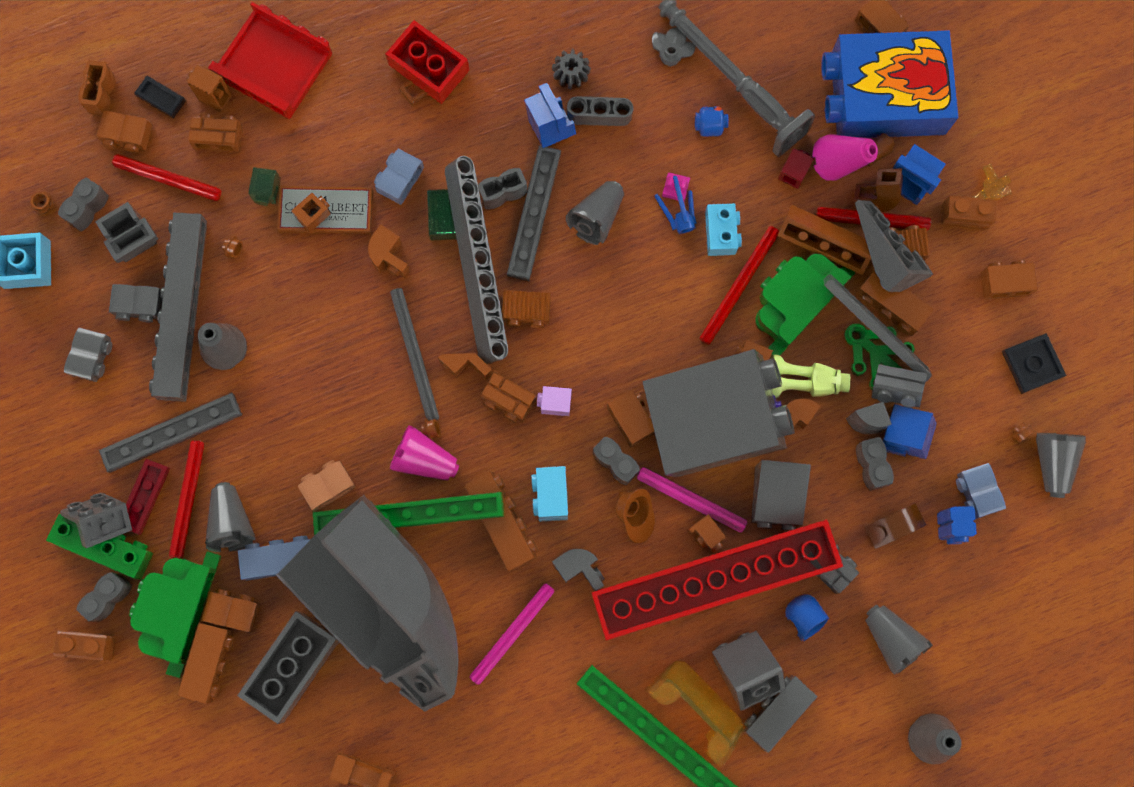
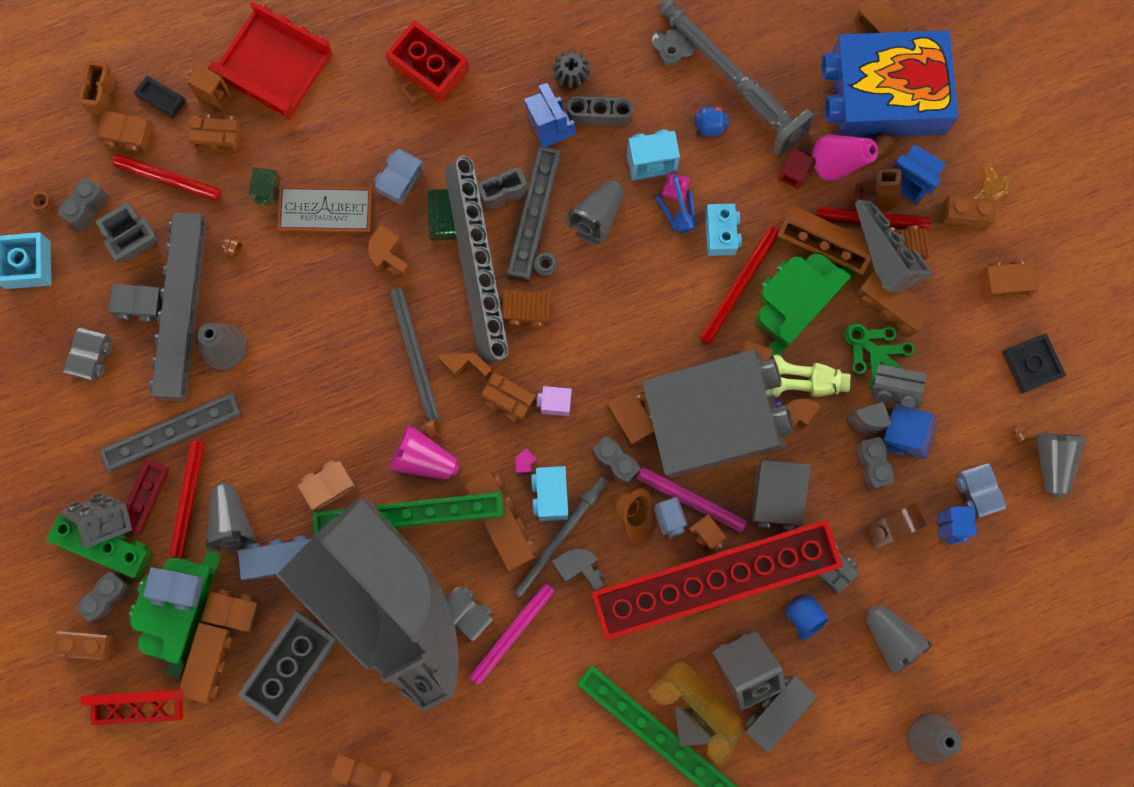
(132, 698): none -> red fence
(173, 588): none -> sand blue brick
(303, 211): dark orange brick -> none
(467, 614): none -> dark grey brick
(524, 462): none -> dark pink piece
(545, 257): none -> dark grey plate
(589, 499): none -> dark grey bar
(652, 154): none -> medium azure brick
(670, 517): none -> sand blue brick
(691, 727): none -> dark grey slope
(876, 325): dark grey tile -> none

